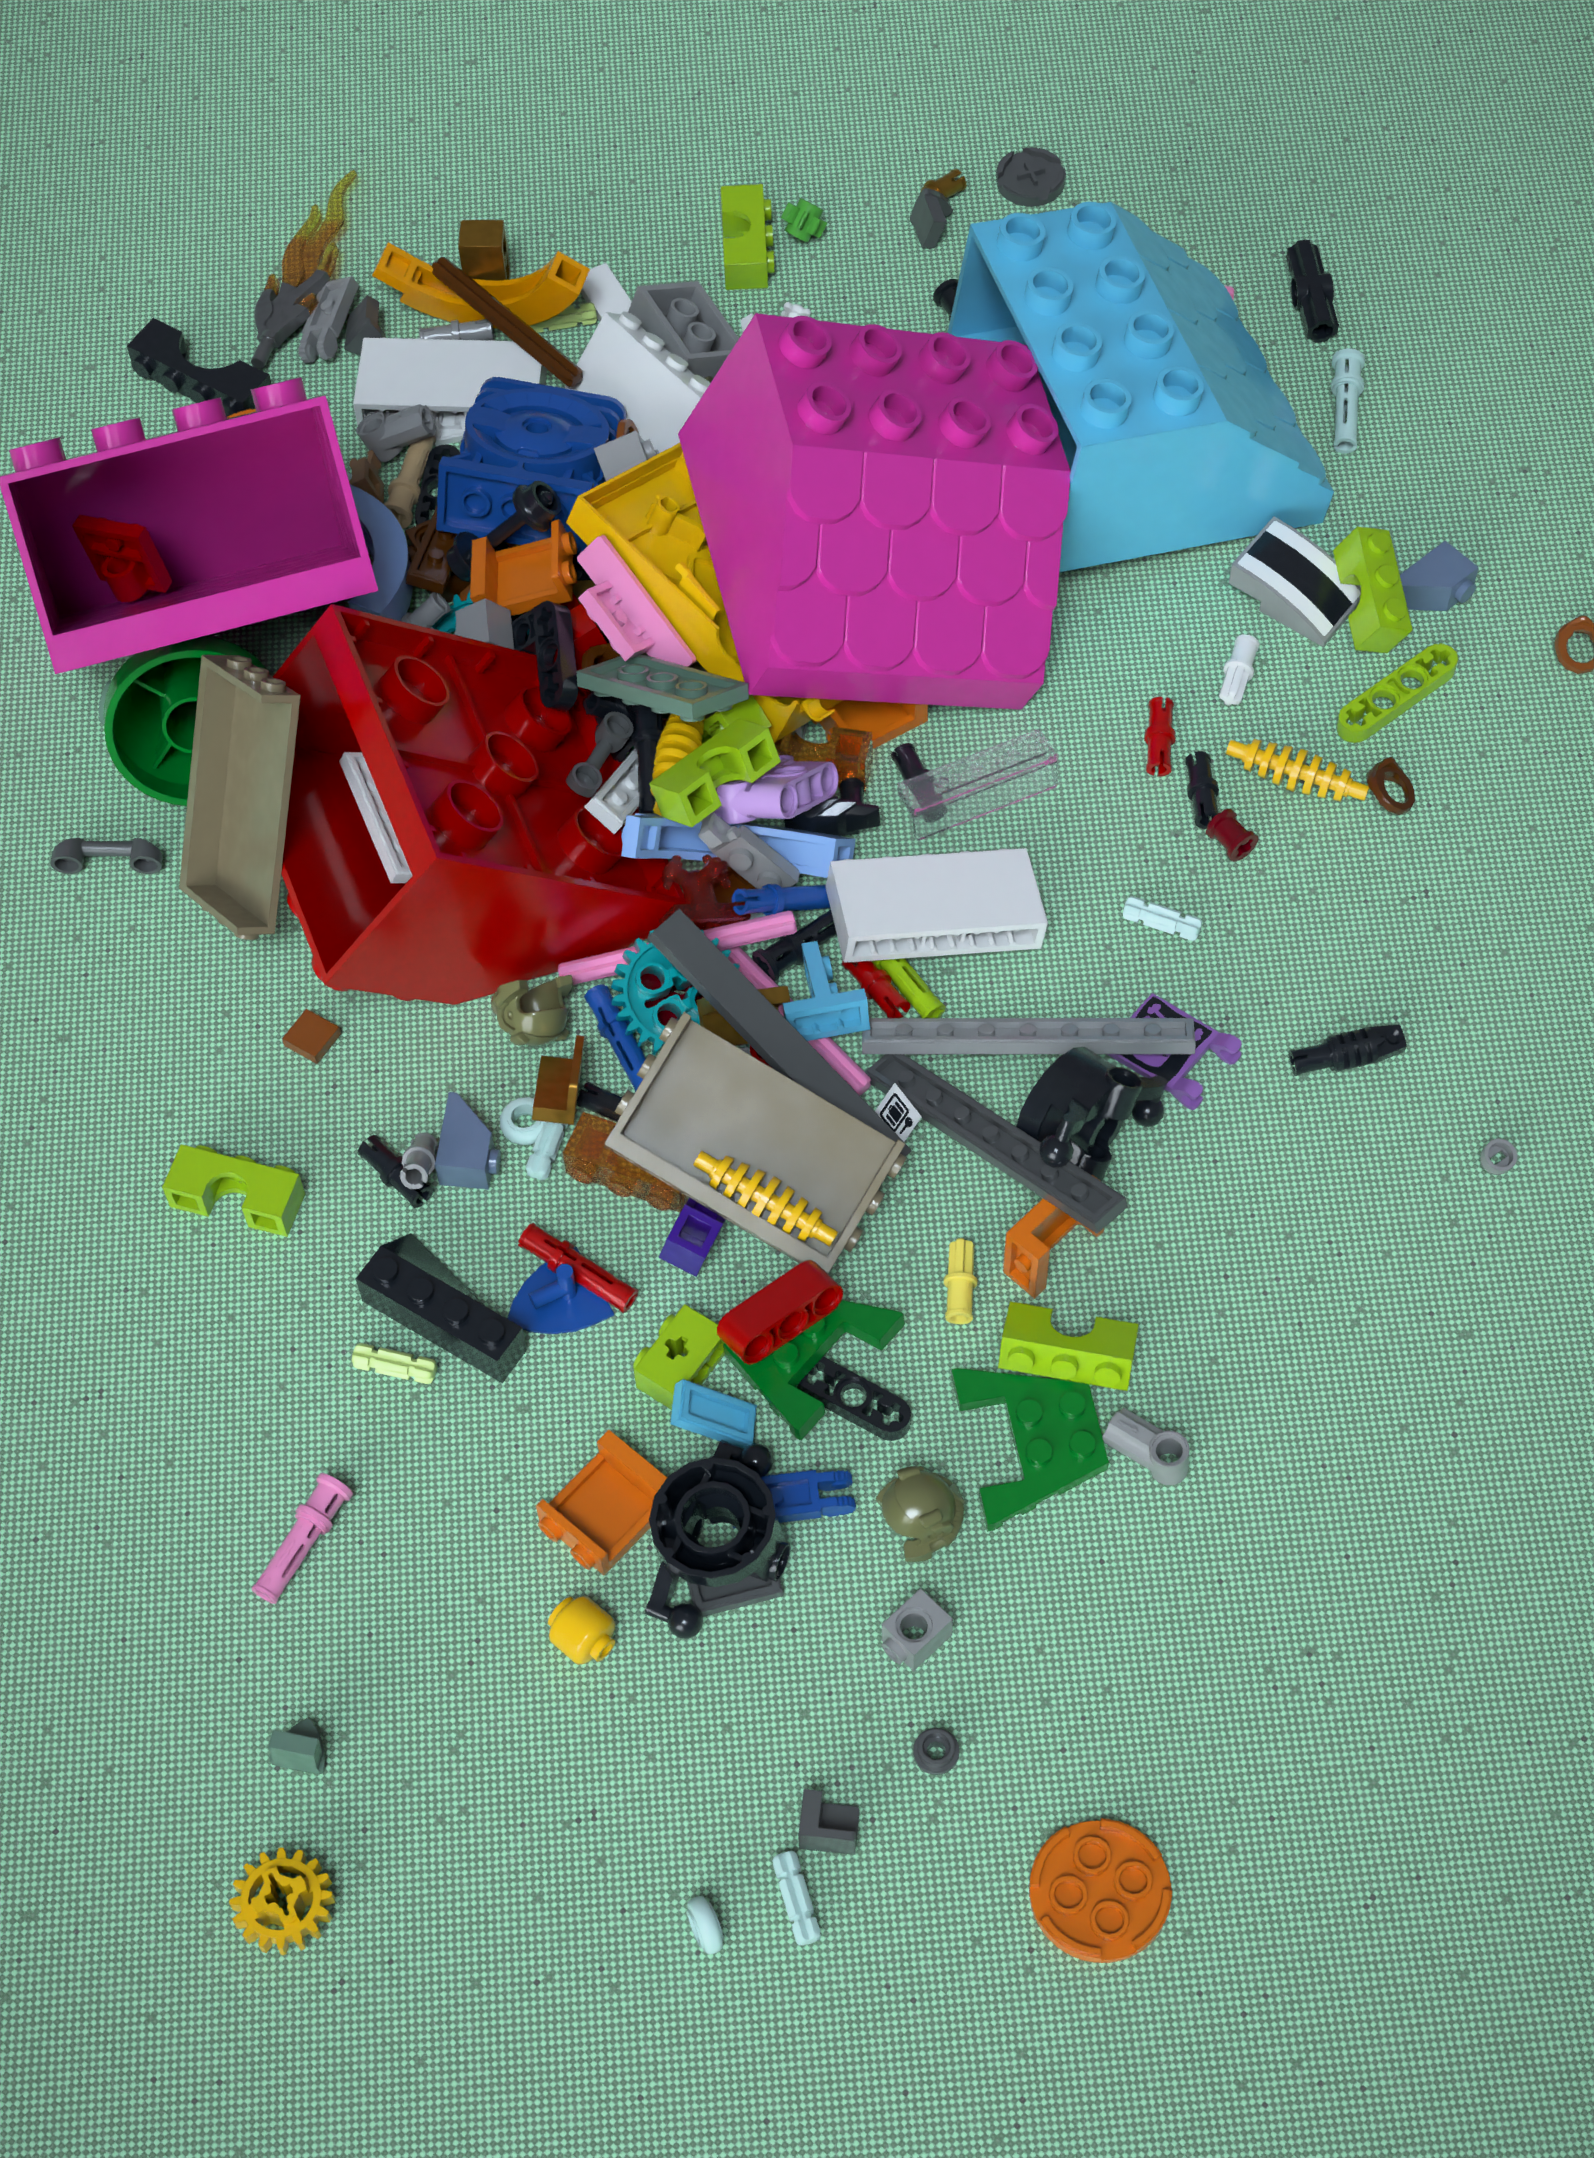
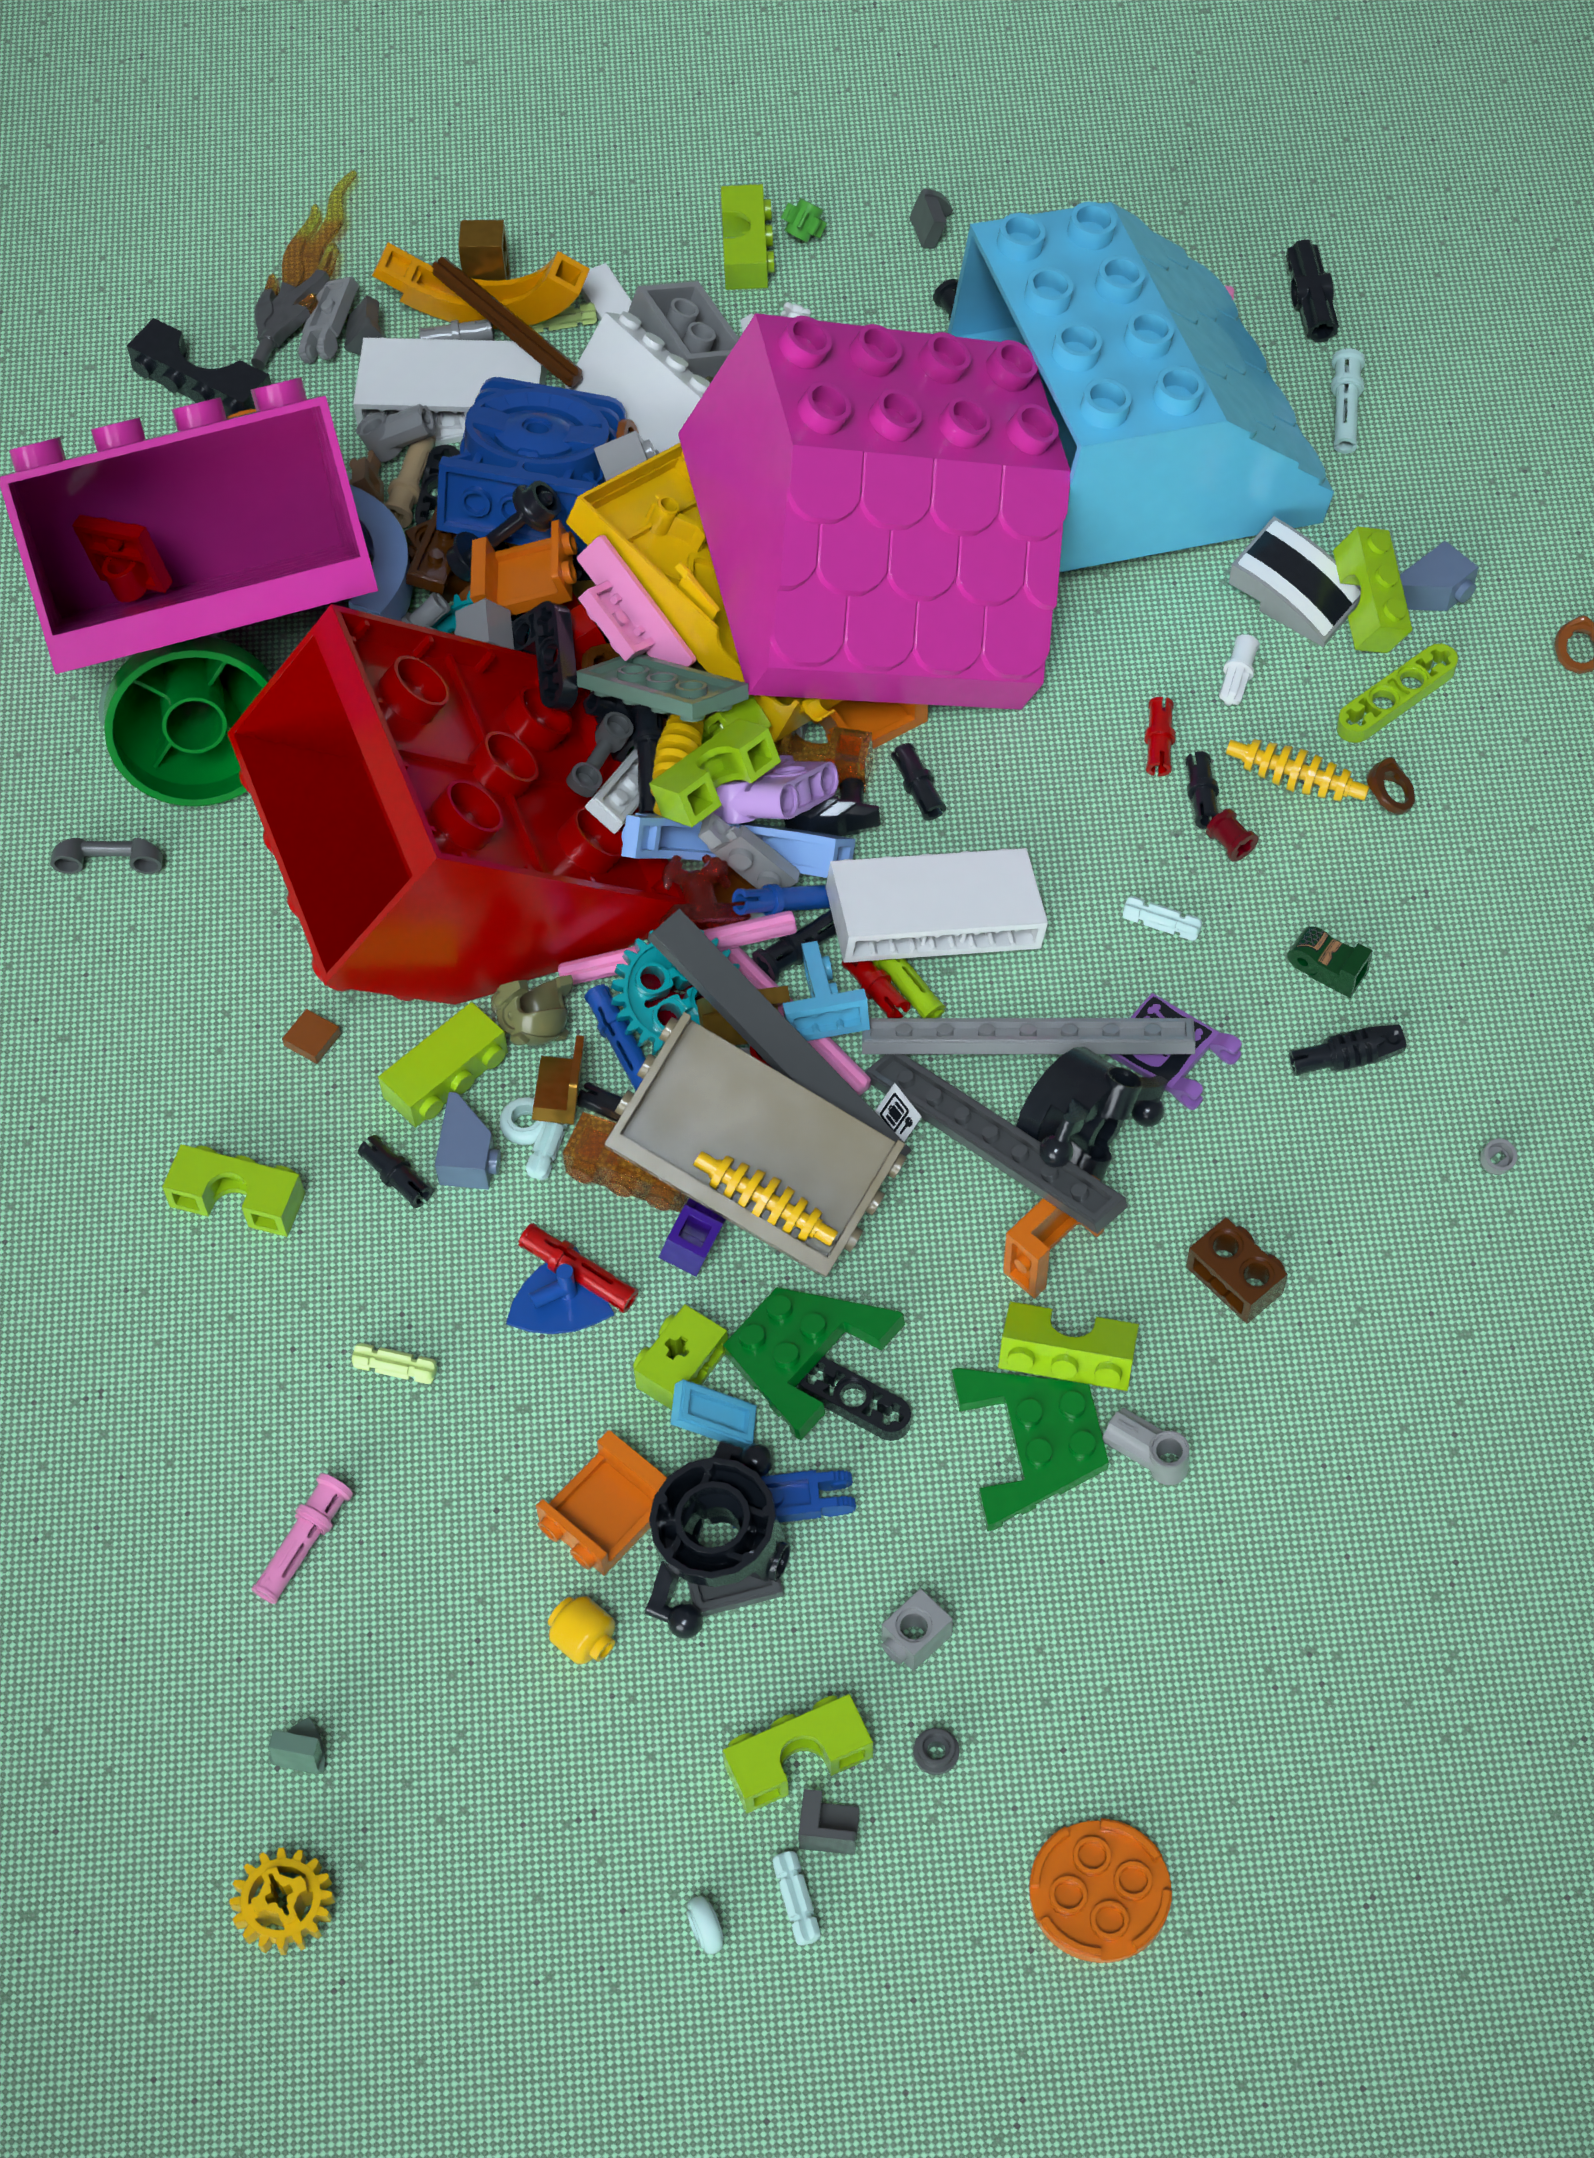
(239, 793): dark tan panel -> none
(375, 816): white tile -> none
(418, 1161): light grey pin -> none
(428, 1299): black wedge -> none
(443, 1064): none -> lime brick
(779, 1312): red beam -> none
(829, 1730): none -> lime arch
(922, 1508): olive helmet -> none
(947, 183): pearl gold pin -> none
(960, 1282): light yellow axle -> none
(980, 784): clear panel -> none
(1030, 177): dark grey tile -> none
(1228, 1275): none -> reddish brown brick
(1330, 960): none -> dark green leg

